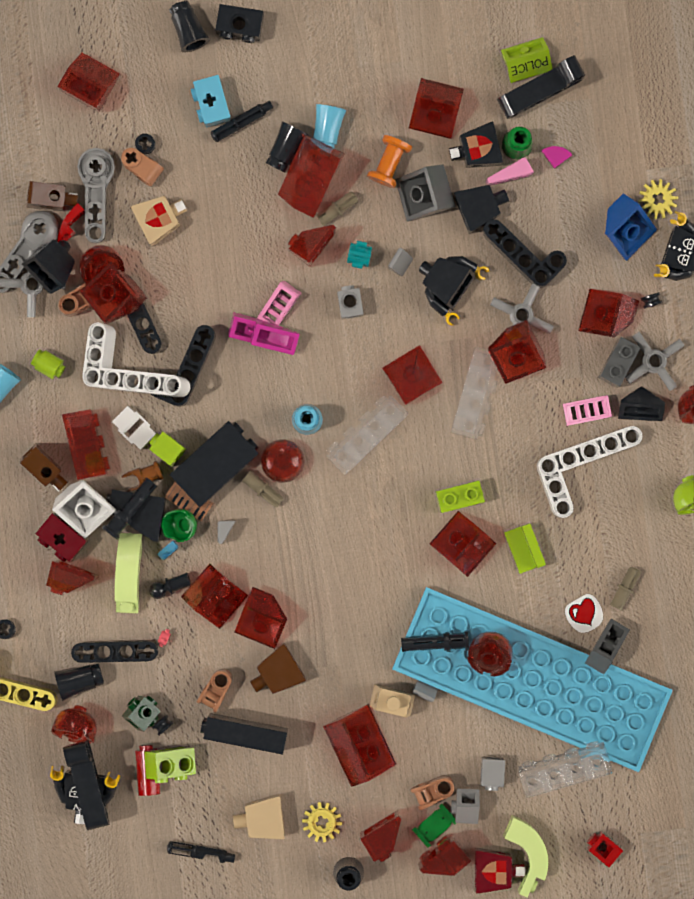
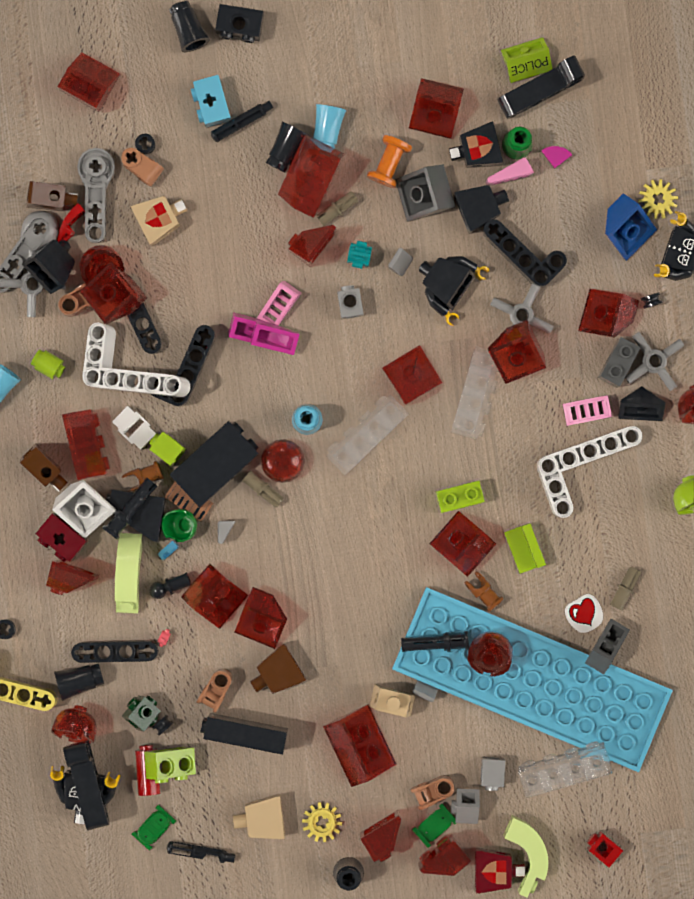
(153, 827): none -> green piece
(484, 593): none -> dark orange piece

